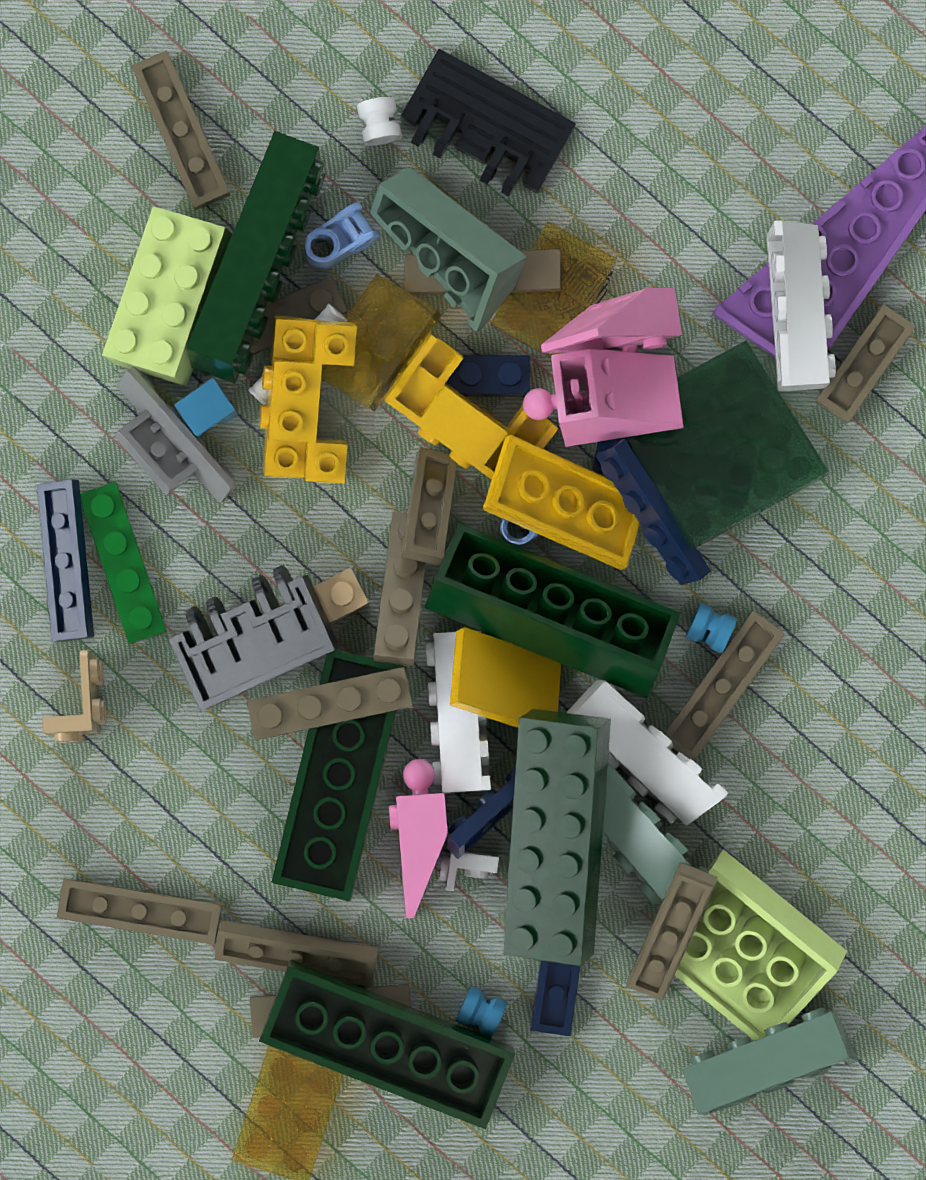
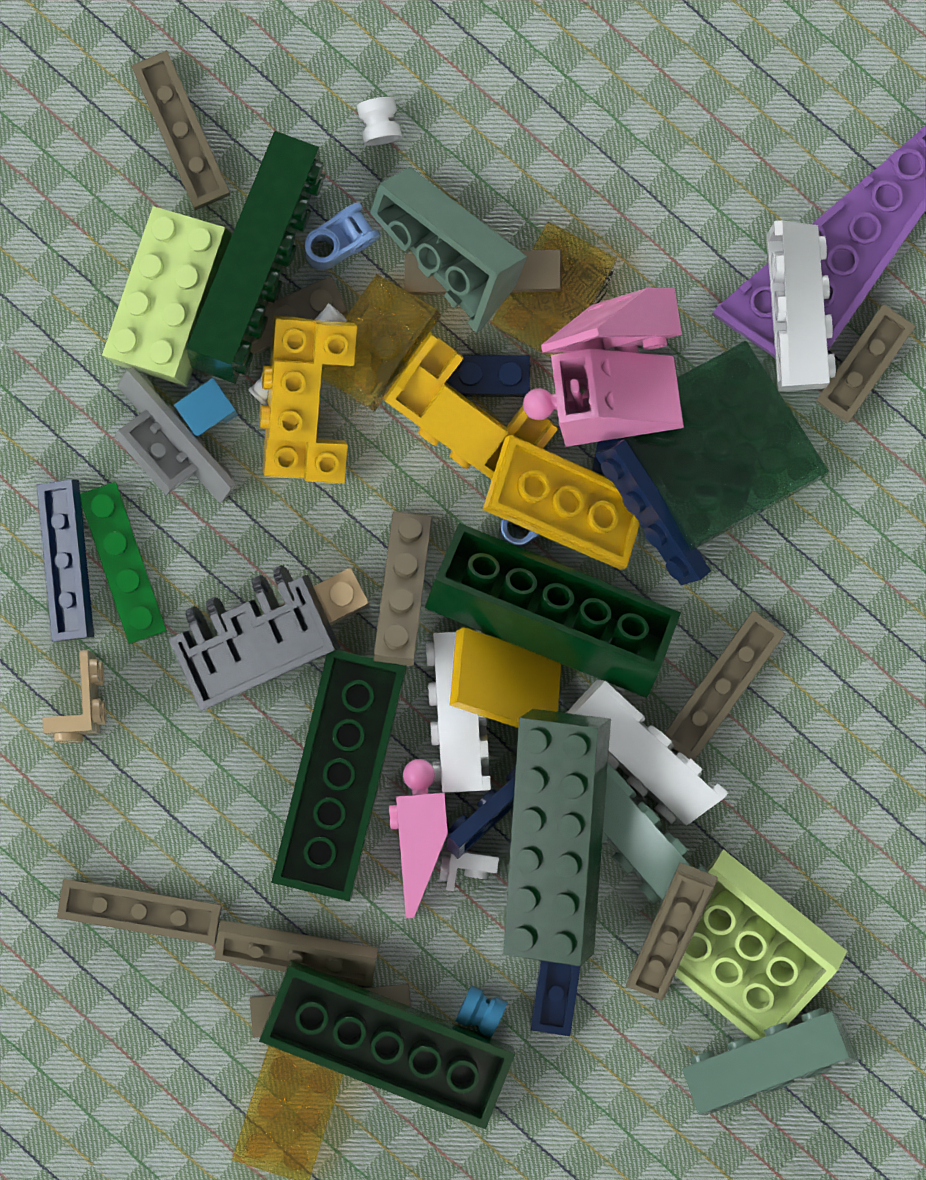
(329, 703): dark tan plate -> none
(429, 507): dark tan plate -> none
(489, 119): black hinge -> none
(711, 628): dark azure wheel -> none

